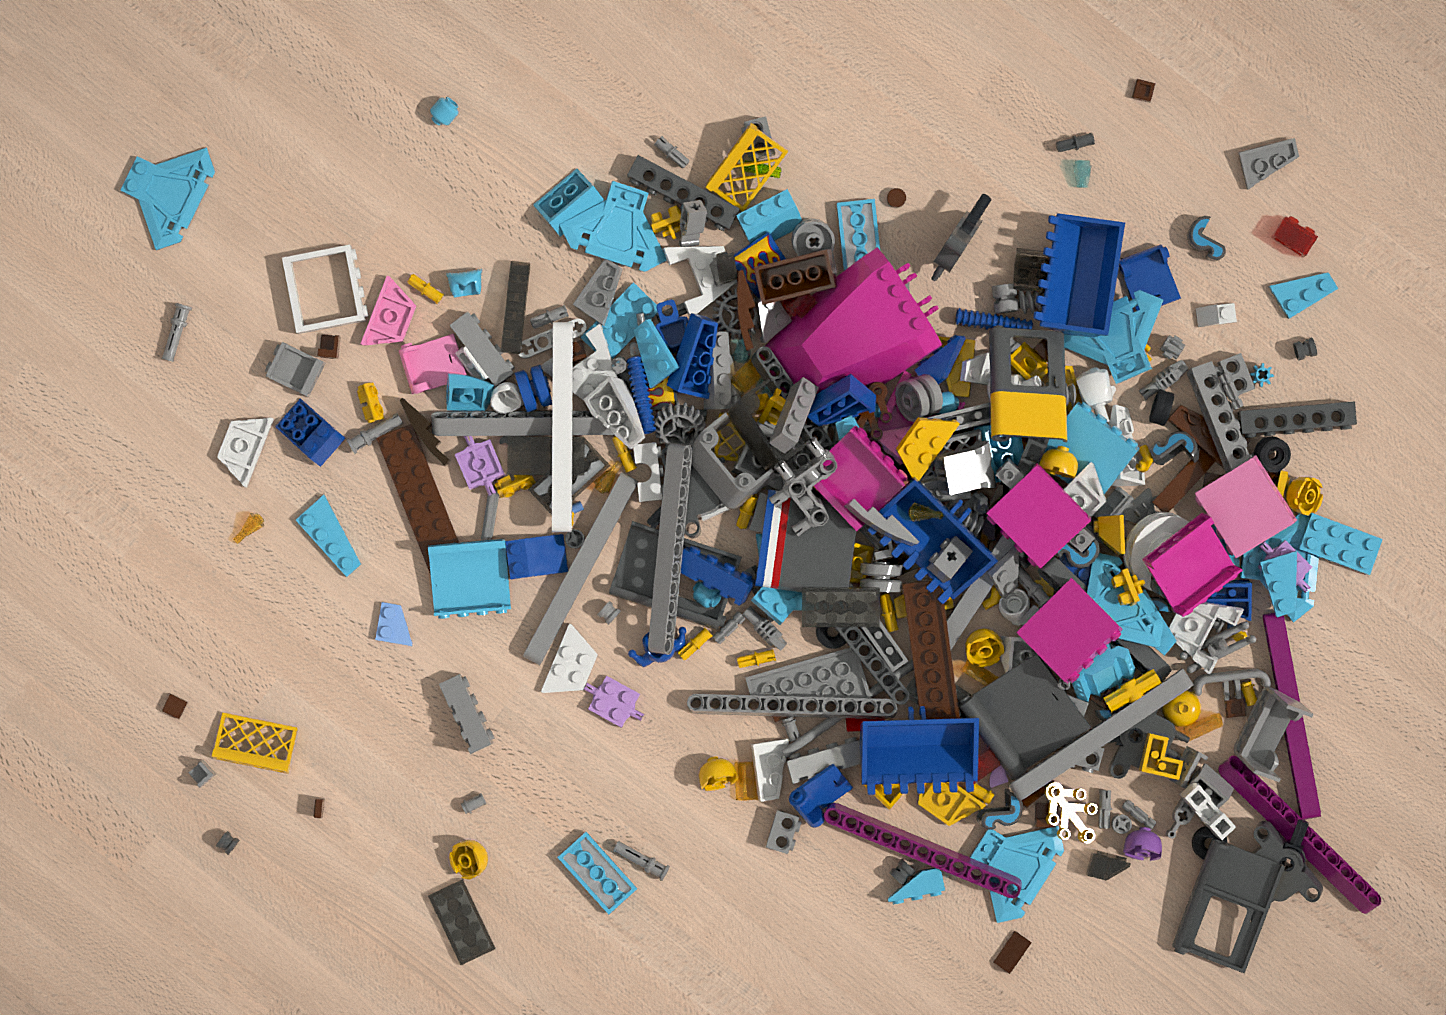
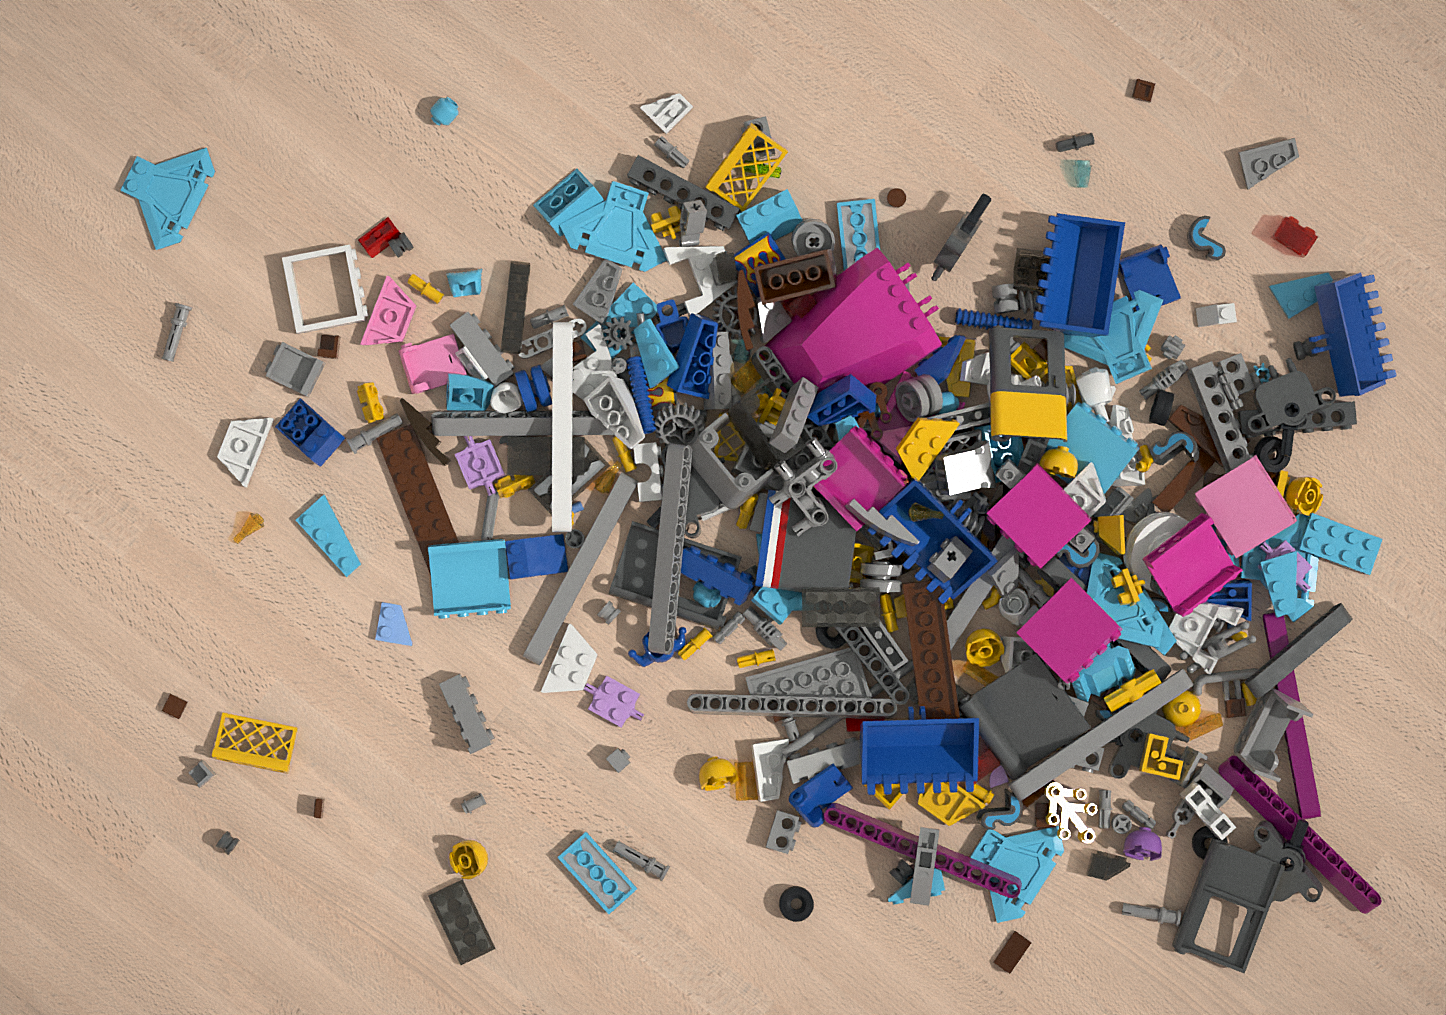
(377, 238): none -> red slope
(400, 244): none -> dark grey wheel
(611, 334): none -> dark grey gear
(619, 759): none -> light grey plate
(667, 111): none -> white wing
(793, 914): none -> black tyre
(924, 866): none -> light grey slope
(1161, 915): none -> light grey pin
(1285, 393): none -> piece
(1298, 650): none -> dark grey beam
(1352, 334): none -> blue piece

